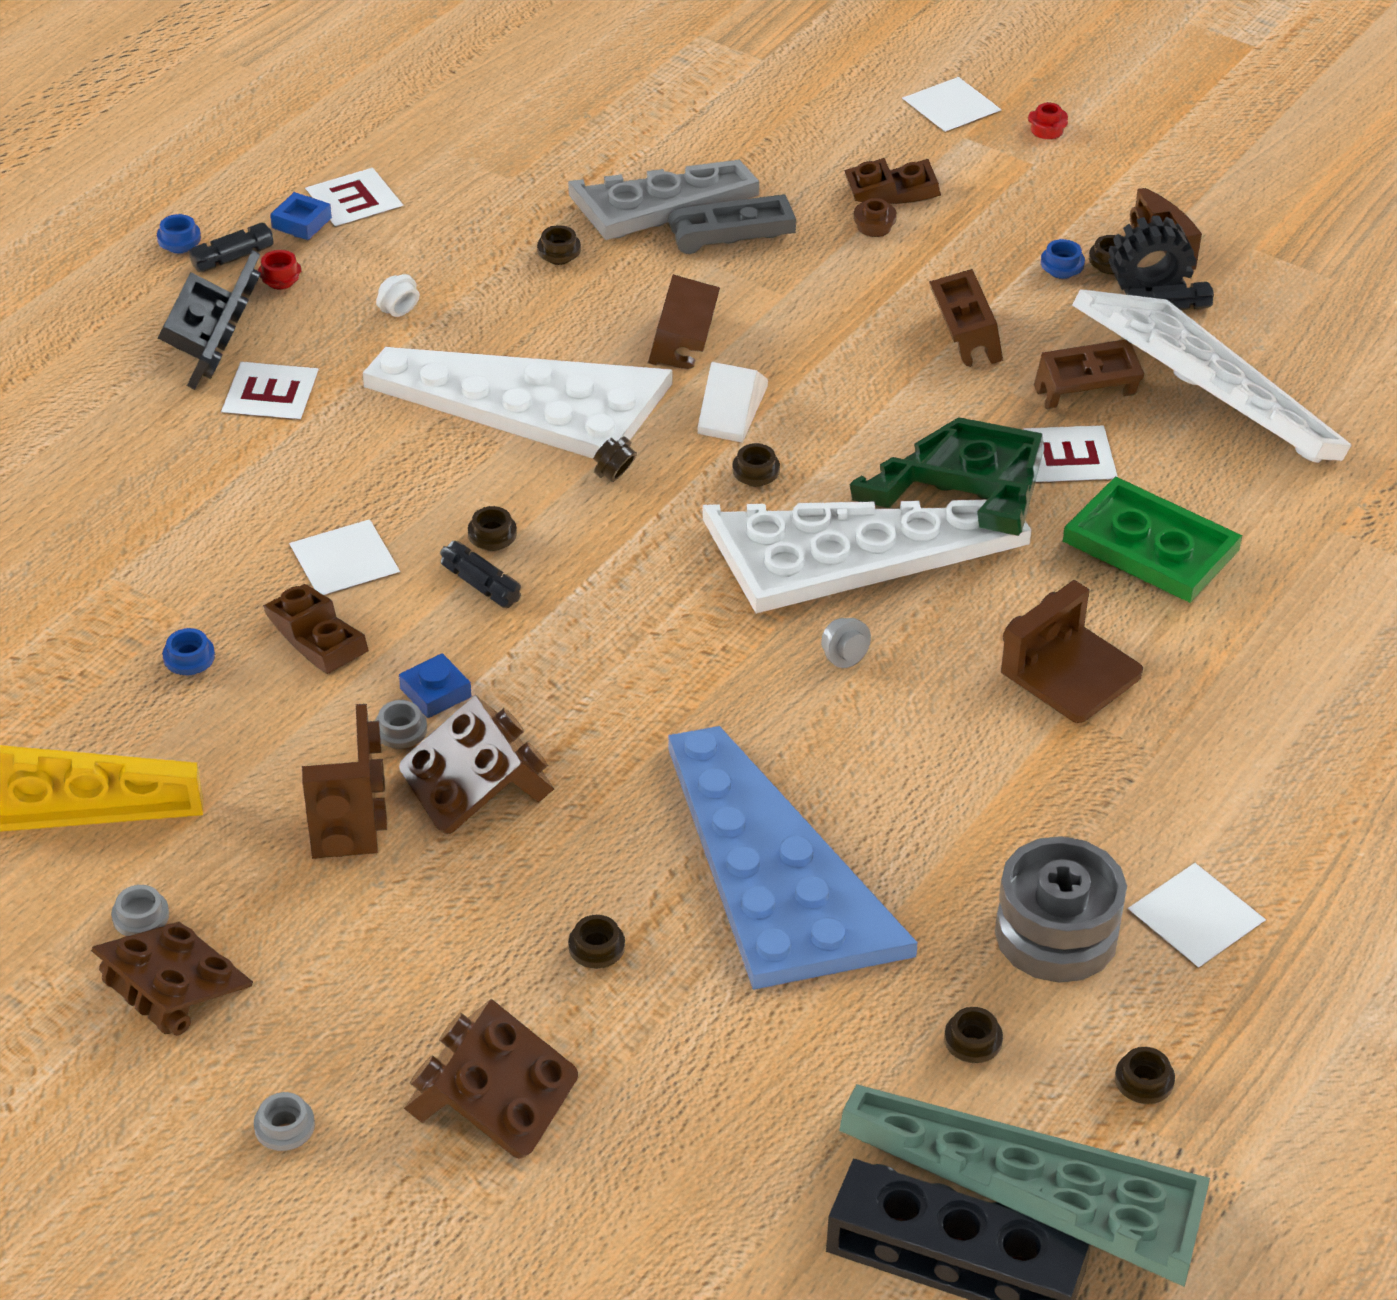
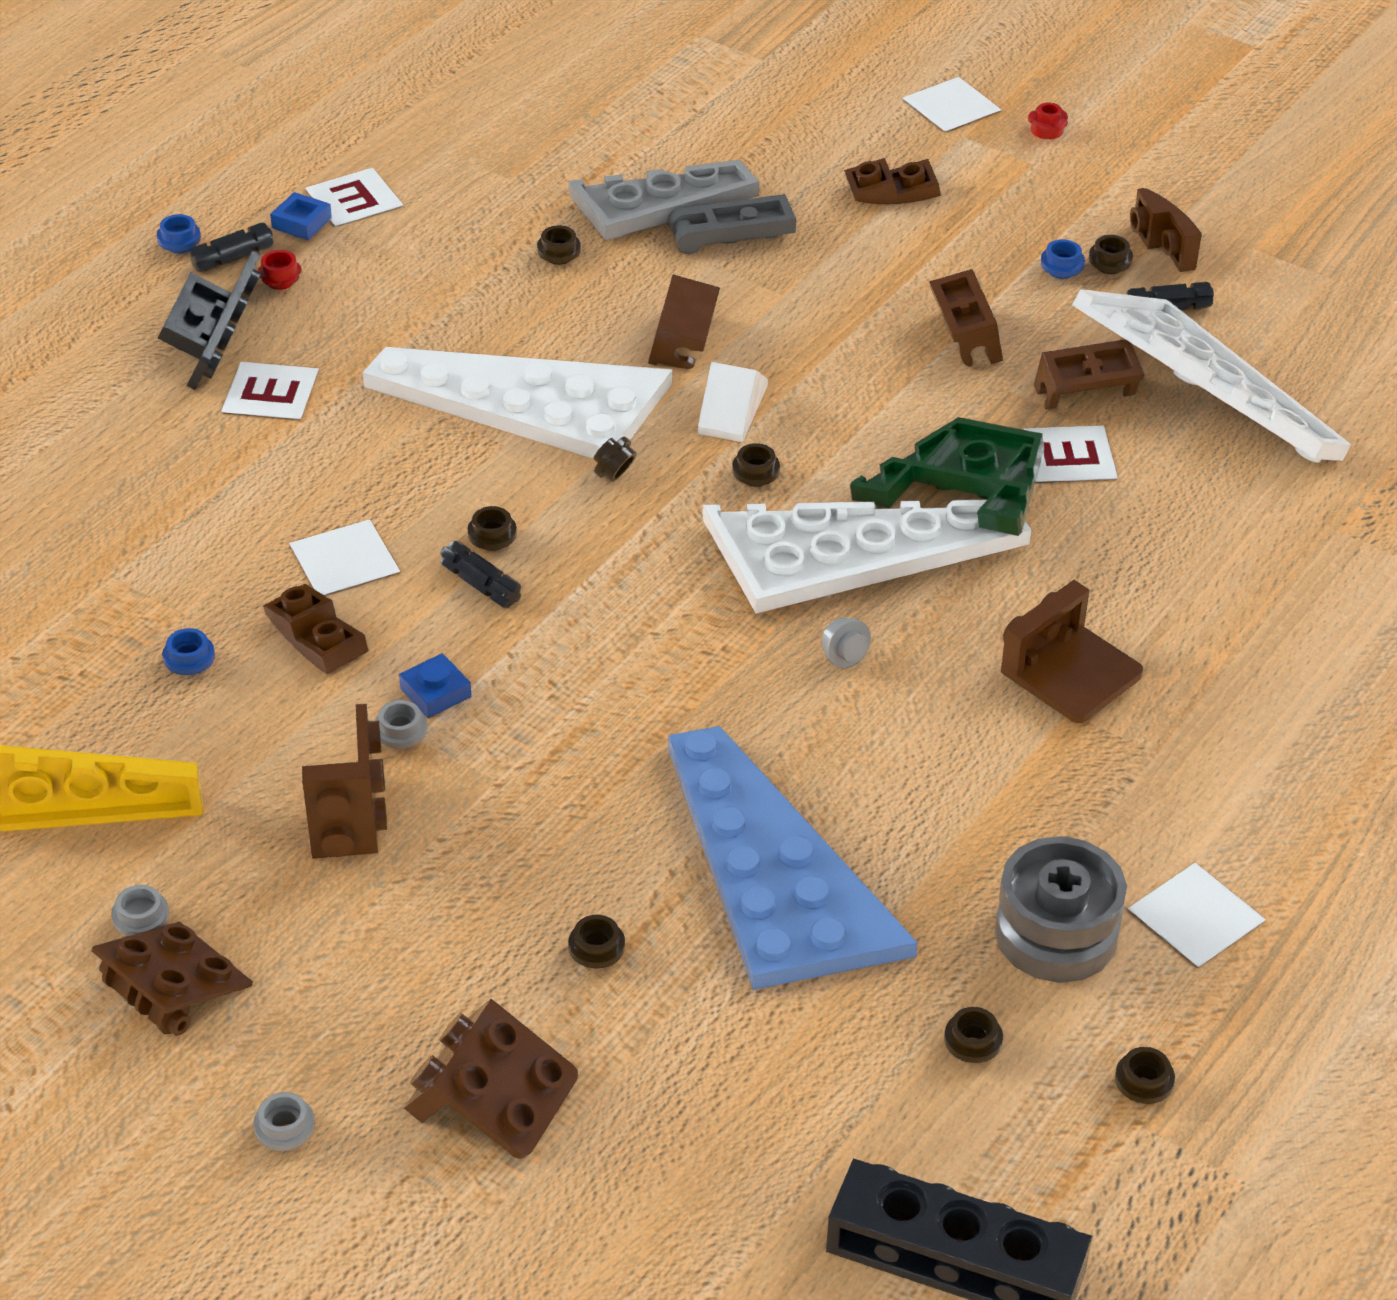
(397, 295): white plate -> none
(472, 762): reddish brown bracket -> none
(874, 217): reddish brown plate -> none
(1093, 1194): sand green wing -> none
(1149, 239): black tyre -> none
(1152, 539): green plate -> none

